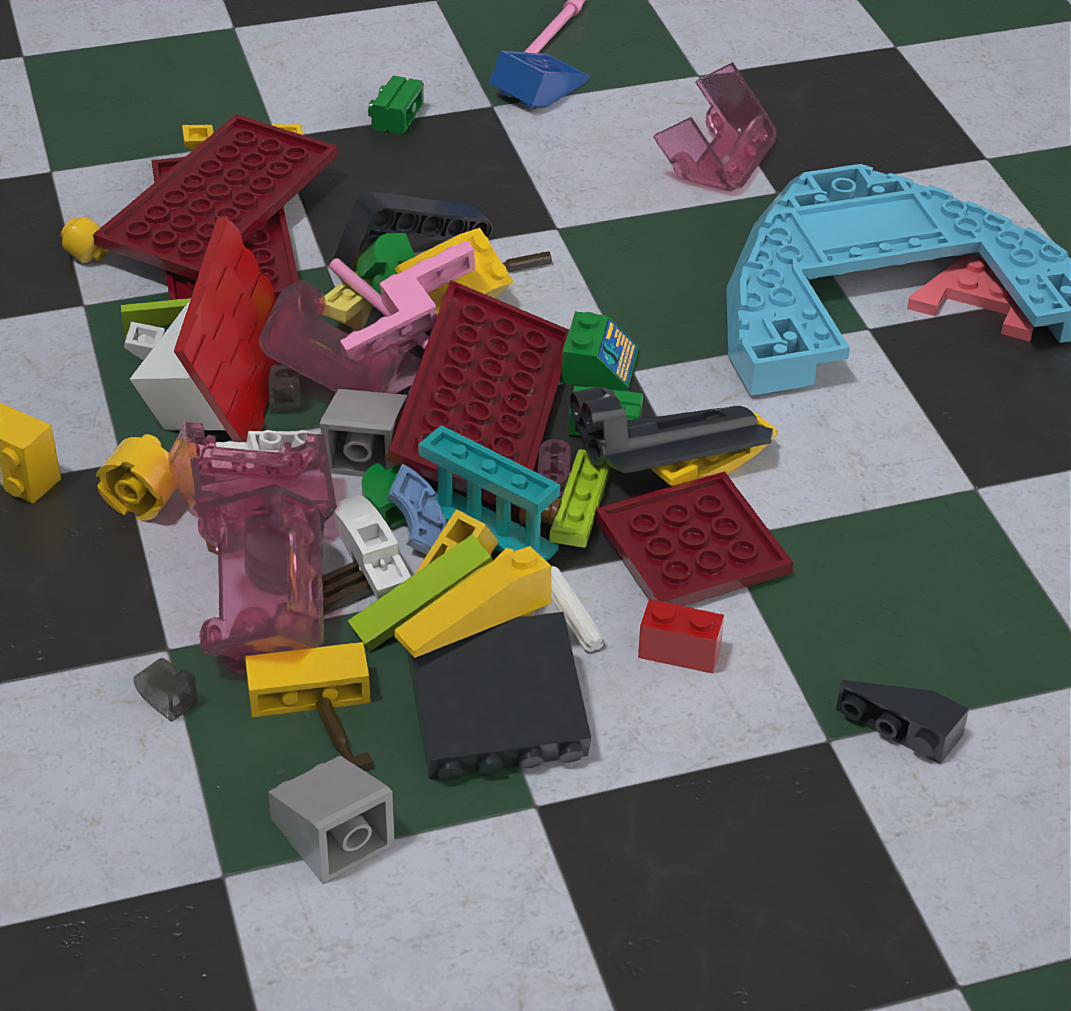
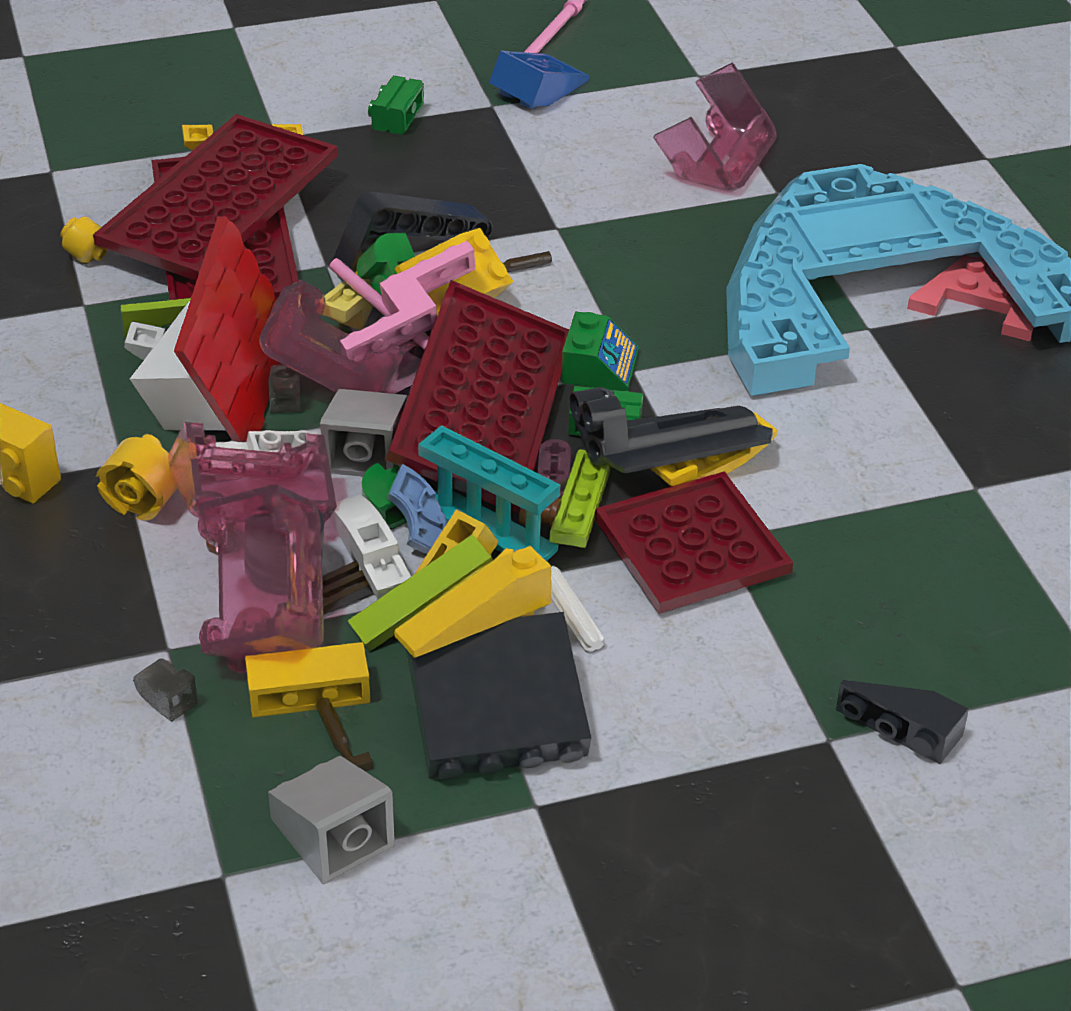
(680, 636): red brick -> none

